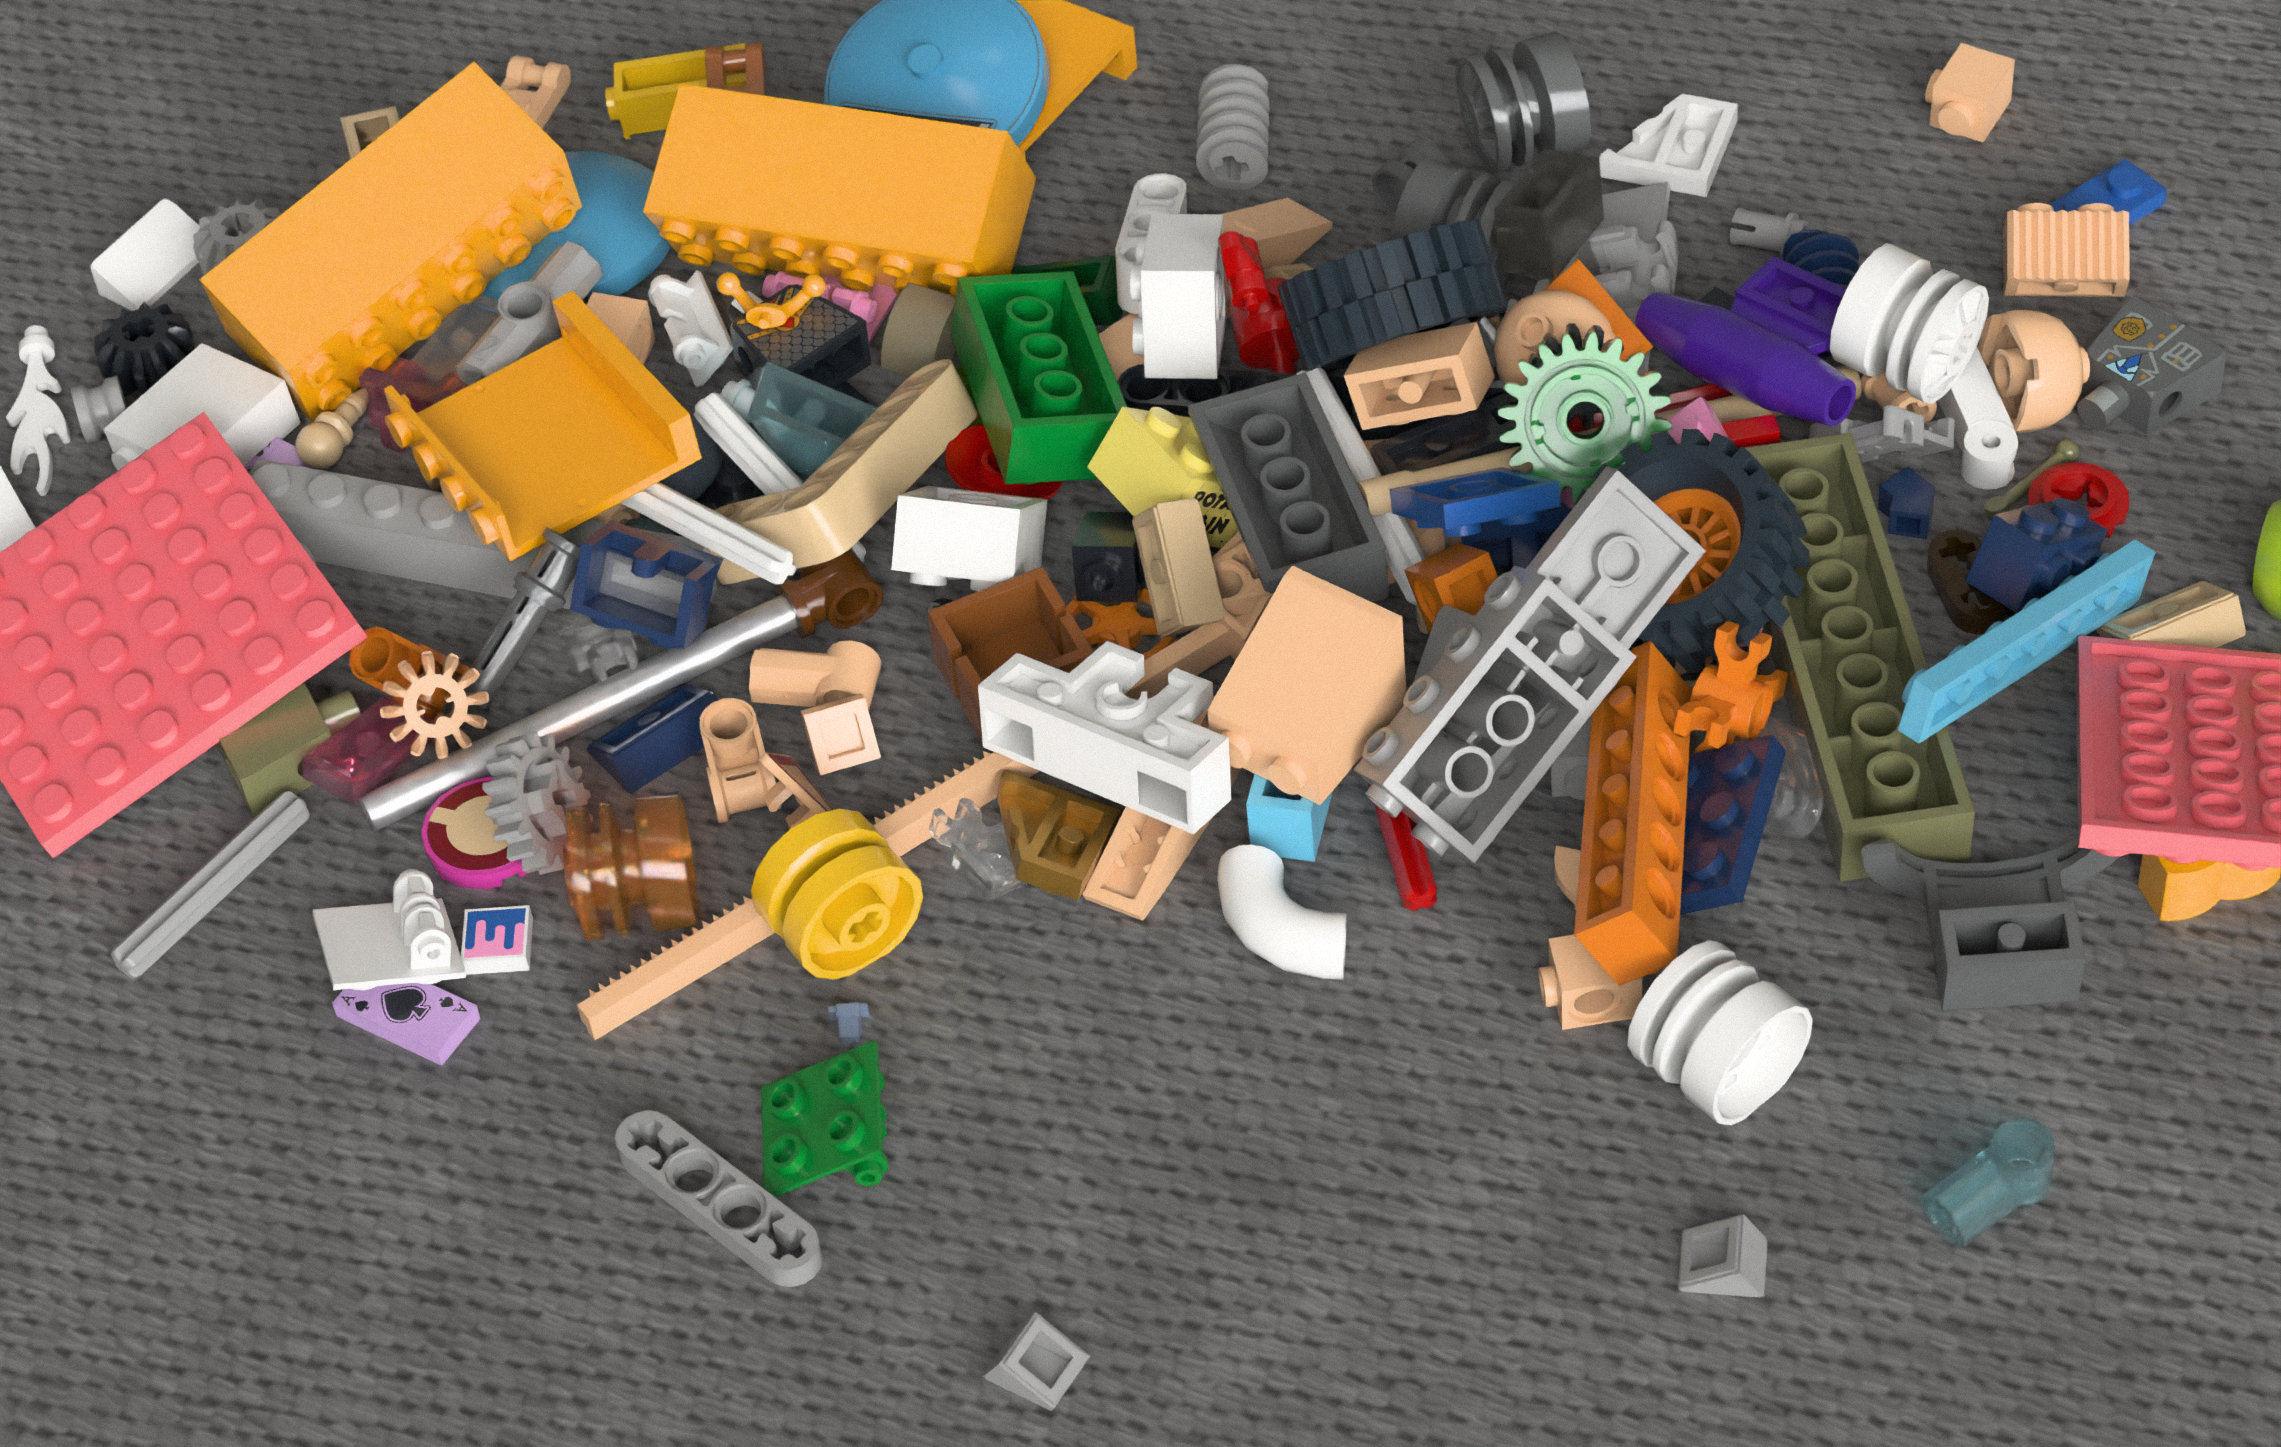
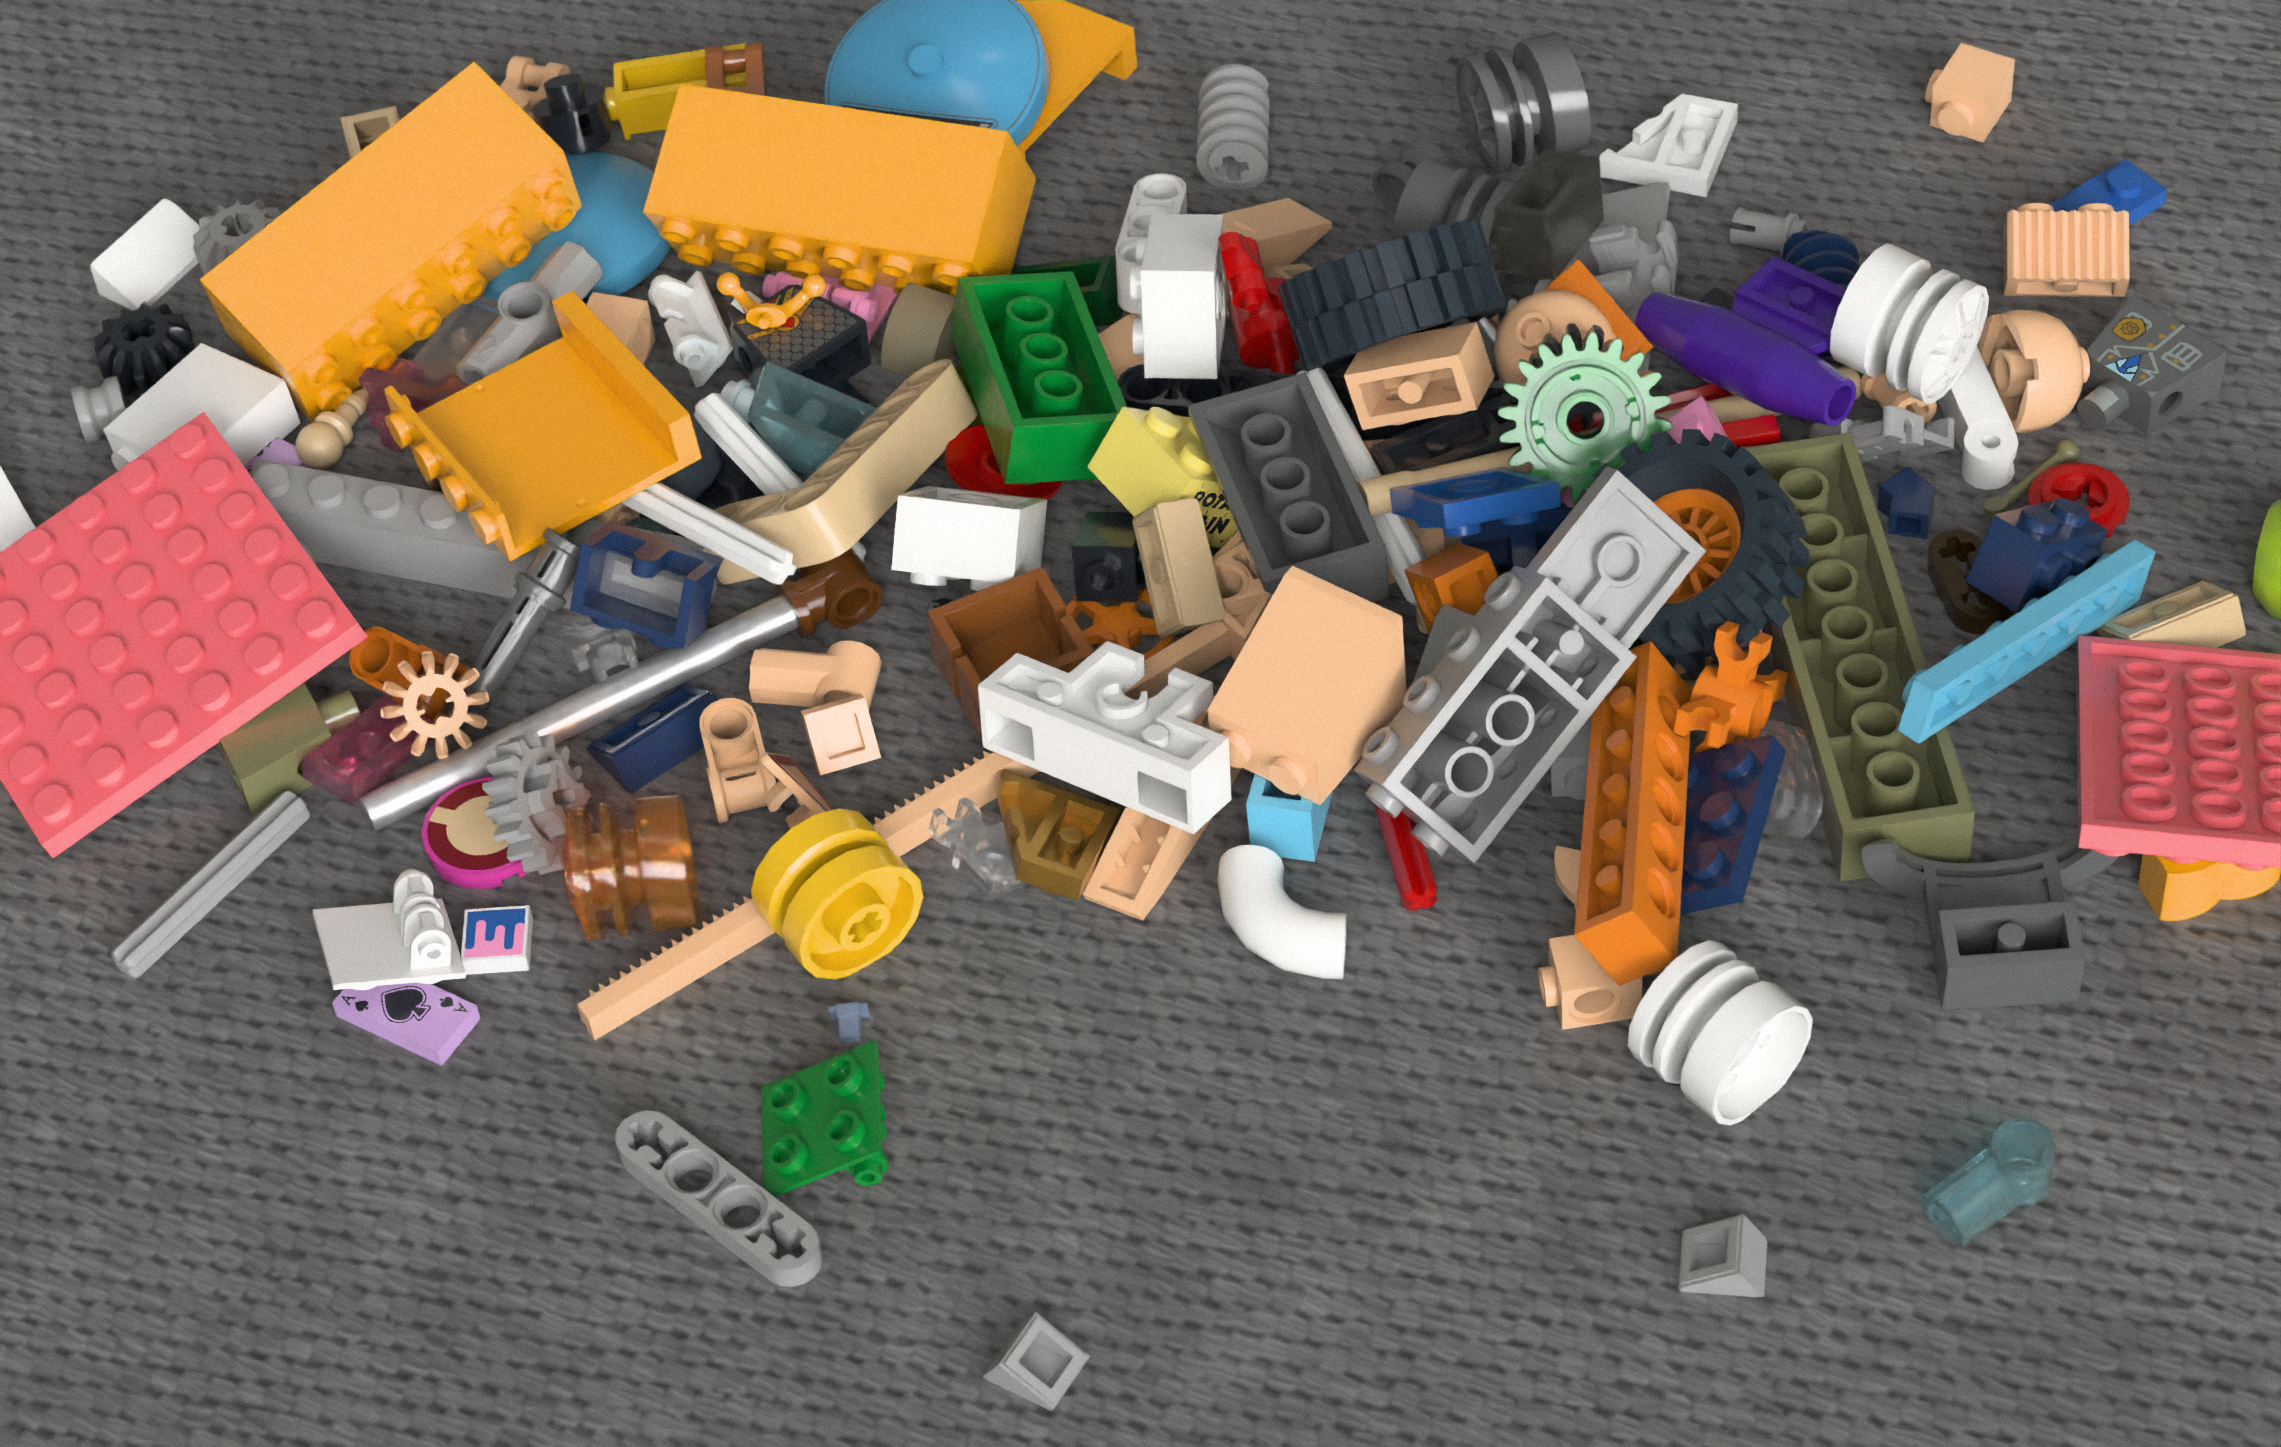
(36, 411): white piece -> none
(571, 108): none -> black piece

